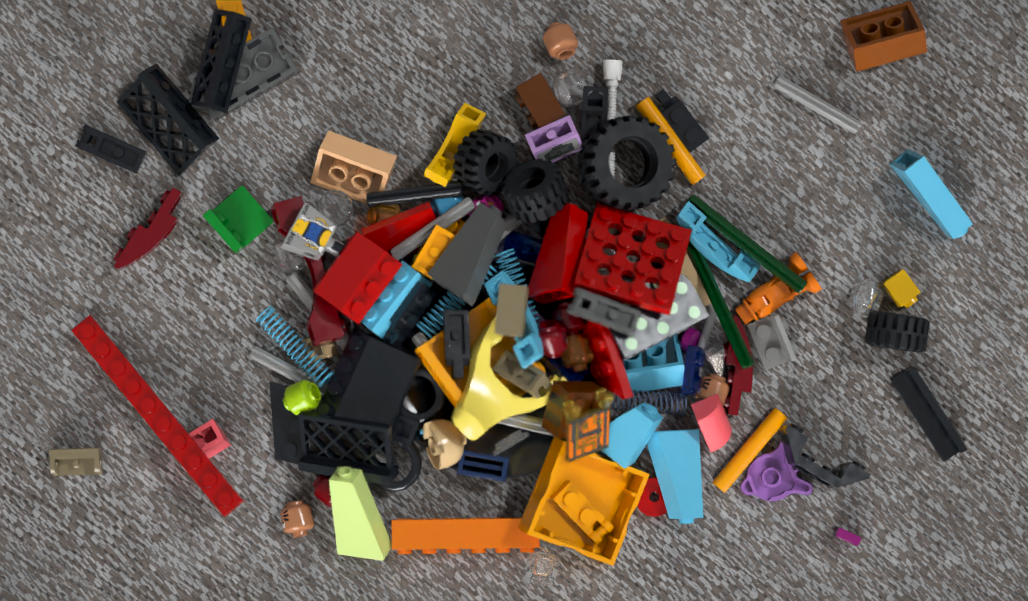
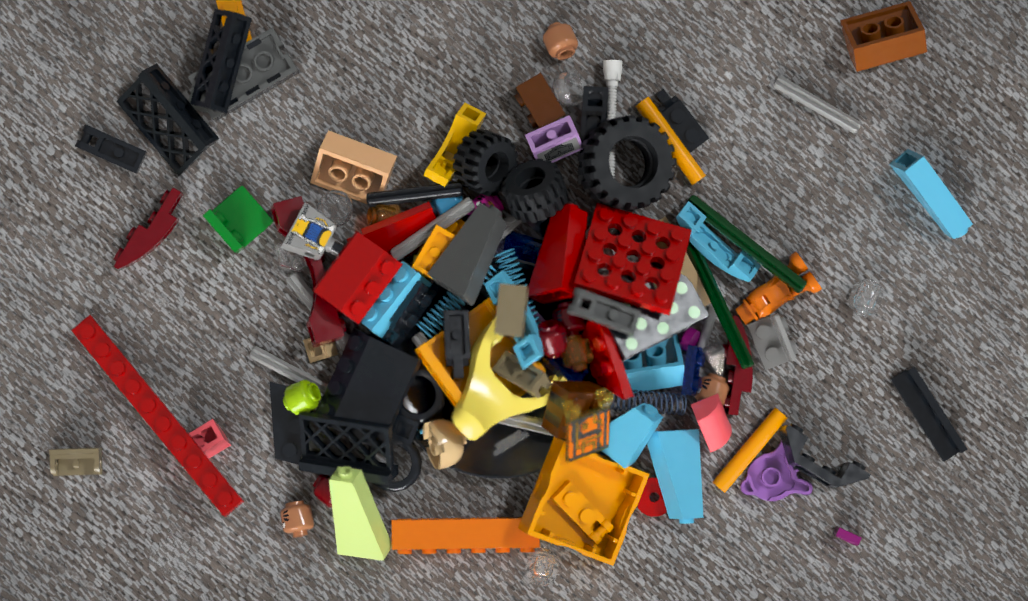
(289, 349): medium azure piece -> none
(502, 478): dark blue tile -> none
(897, 331): black tyre -> none
(901, 289): yellow brick -> none

